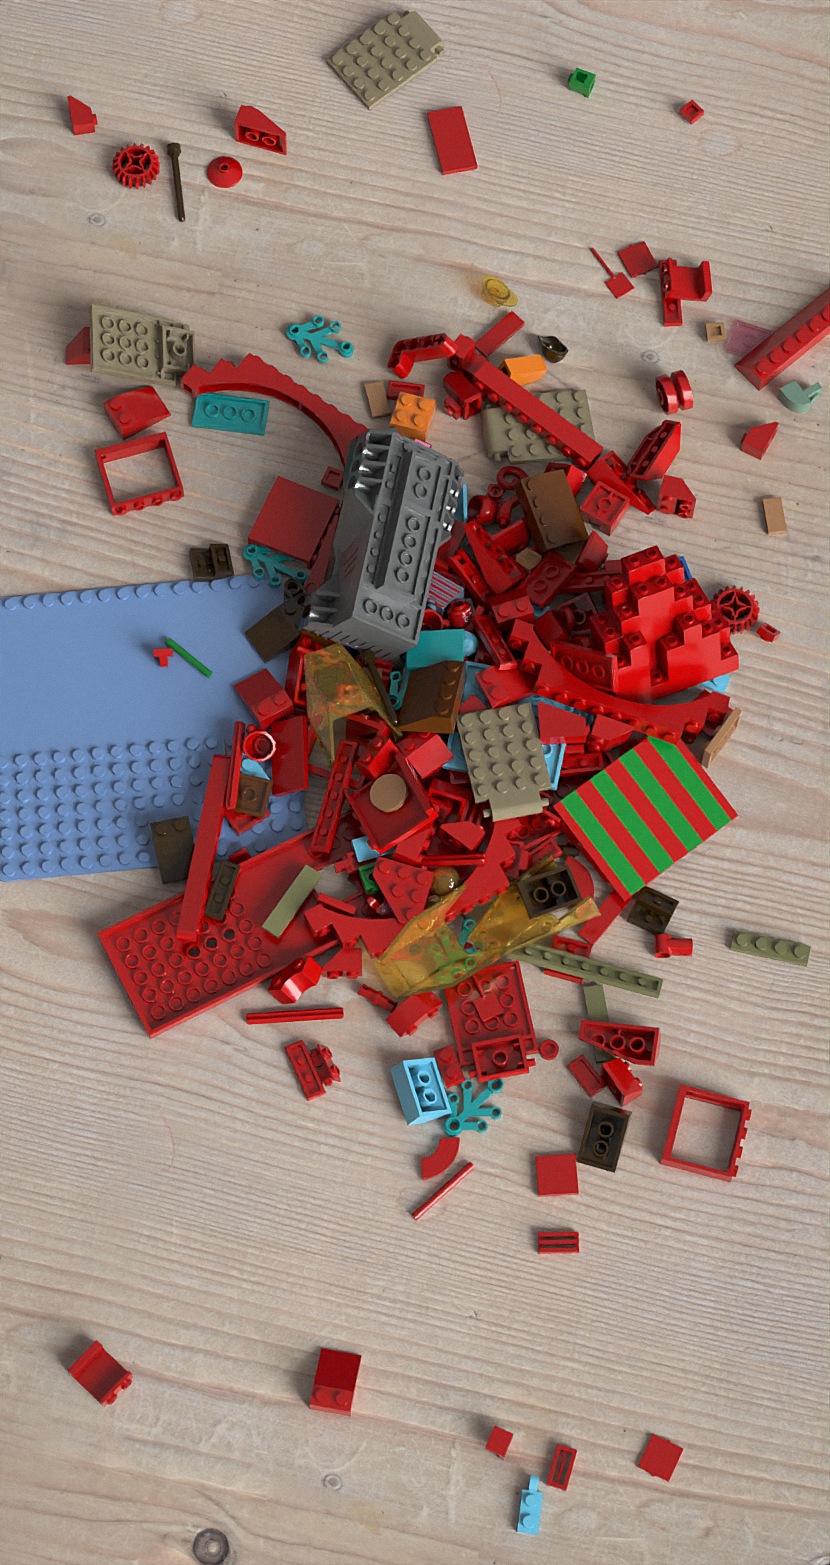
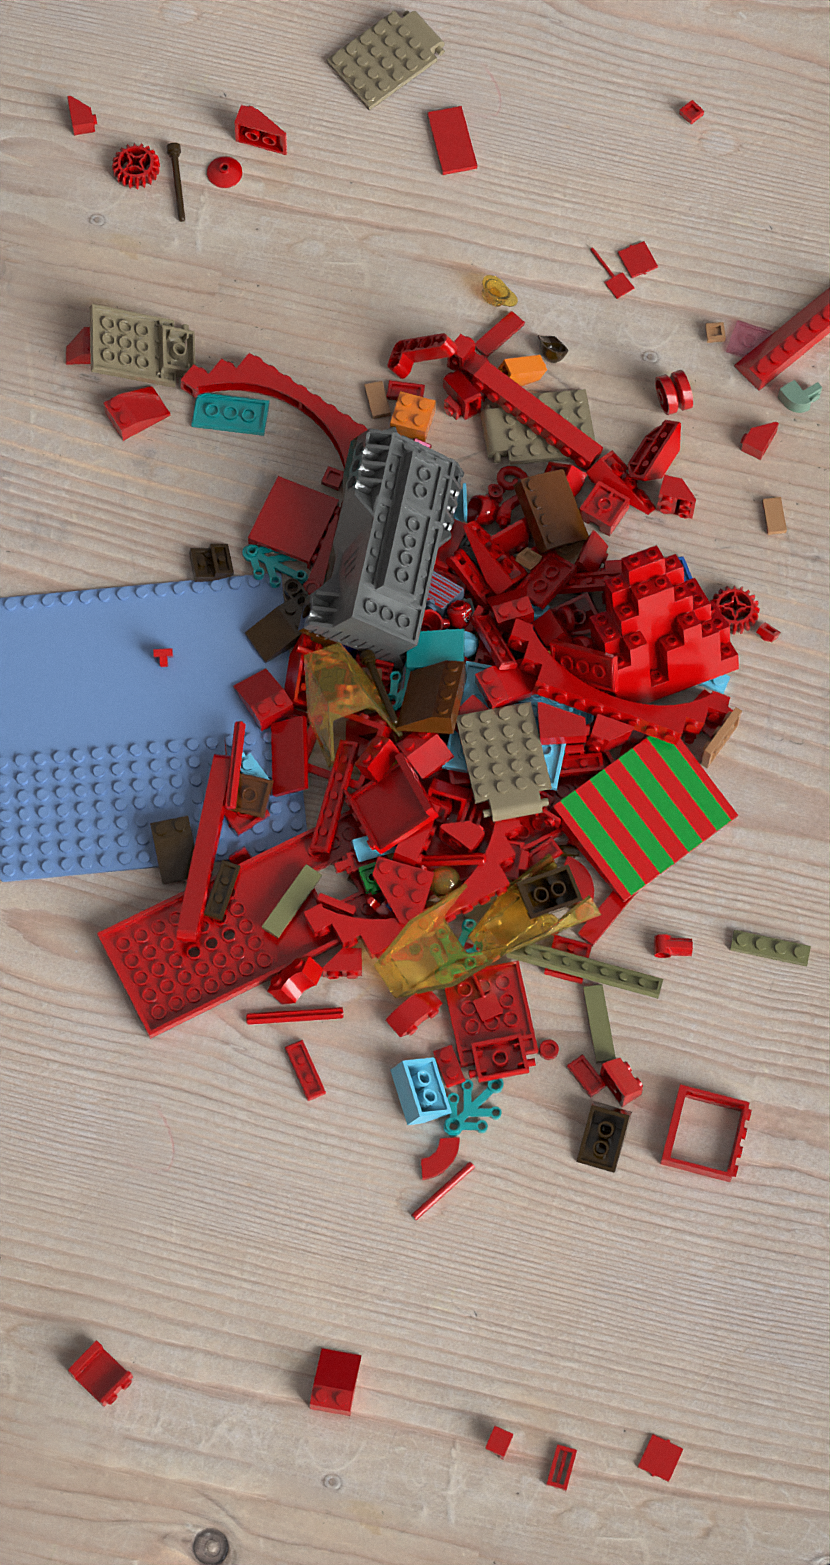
(132, 448): red window -> none
(188, 657): green bar -> none
(259, 744): red piece -> none
(318, 338): teal plant -> none
(323, 1058): red hinge -> none
(377, 998): red pin -> none
(389, 792): medium nougat tile -> none
(530, 1508): medium azure plate -> none
(557, 1175): red tile -> none
(575, 1235): red tile -> none
(581, 81): green brick -> none
(630, 1042): red wedge -> none
(652, 911): dark brown slope -> none
(671, 307): red tile -> none
(687, 282): red panel -> none

